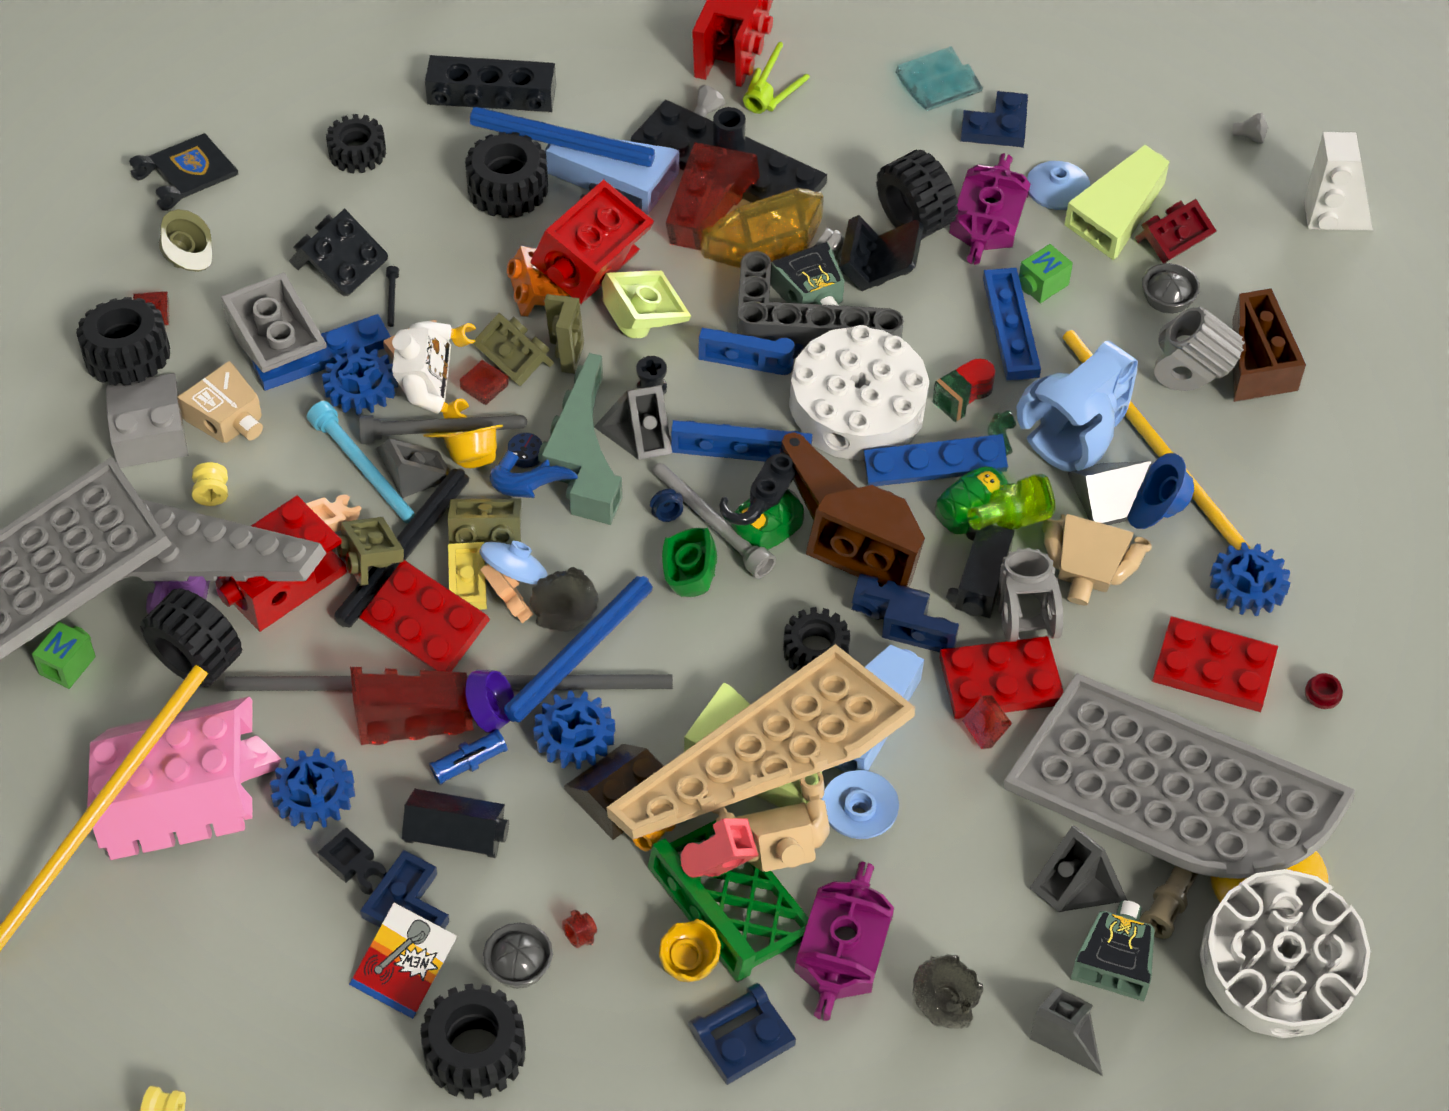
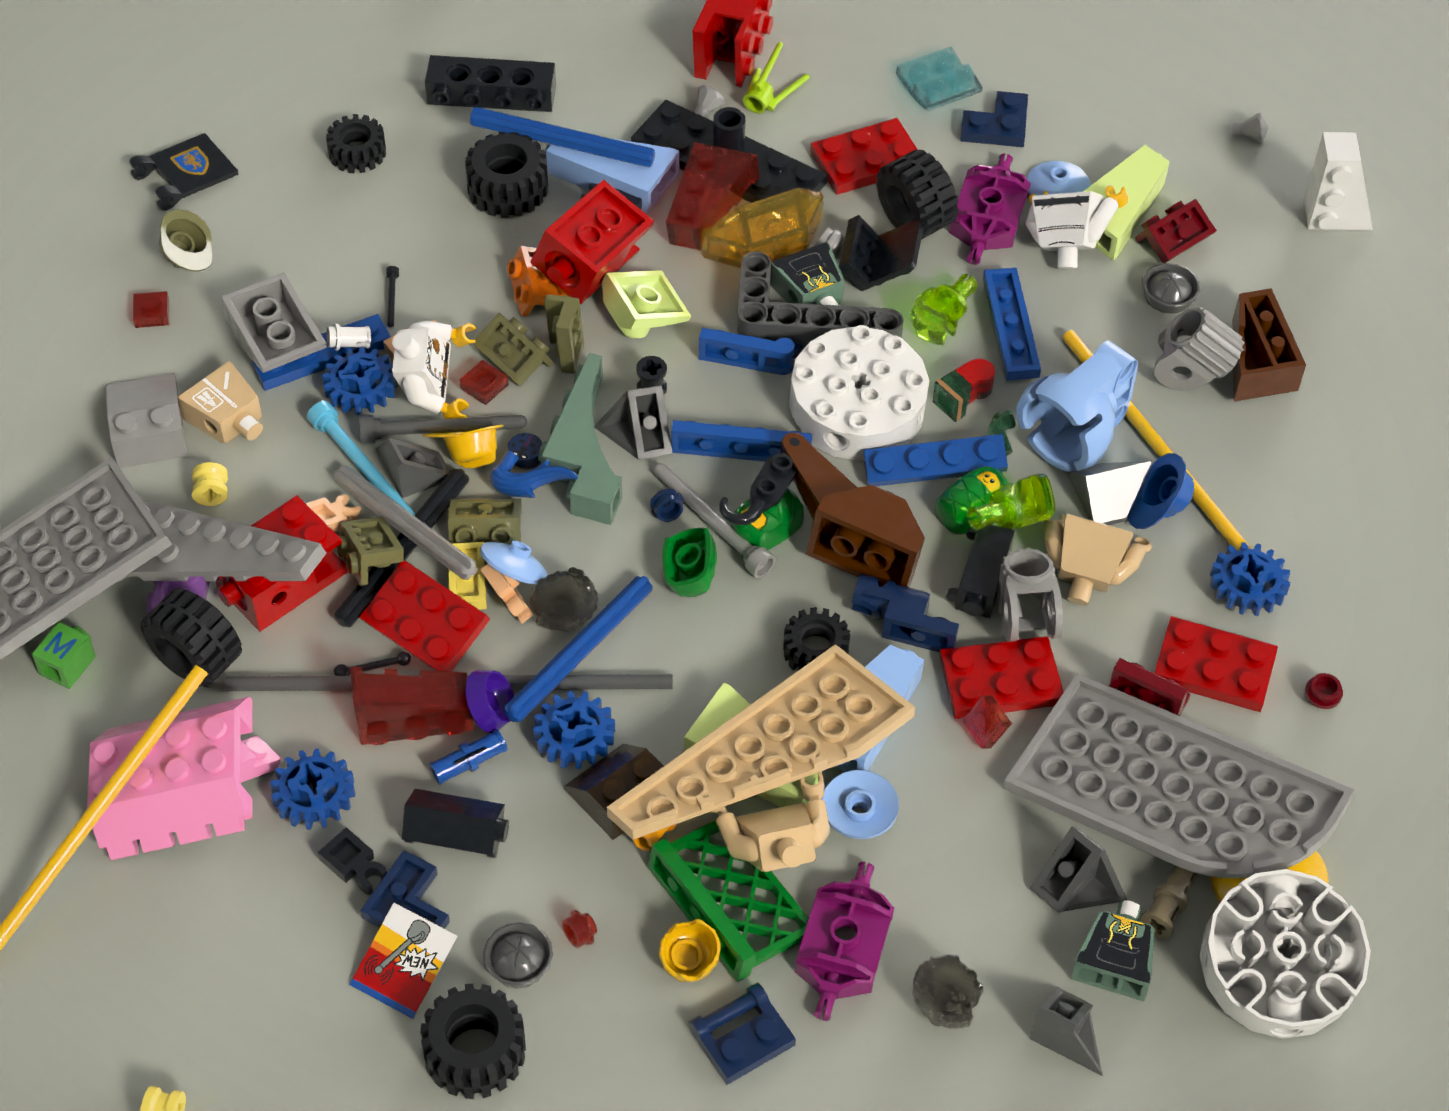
(123, 341): black tyre -> none
(340, 252): black bracket -> none
(348, 336): none -> white pin
(402, 659): none -> black hinge
(405, 522): none -> light grey axle
(722, 852): coral leg -> none
(857, 155): none -> red plate
(940, 308): none -> clear neon green piece
(1045, 273): bright green brick -> none
(1072, 221): none -> white torso
(1149, 687): none -> dark red bracket

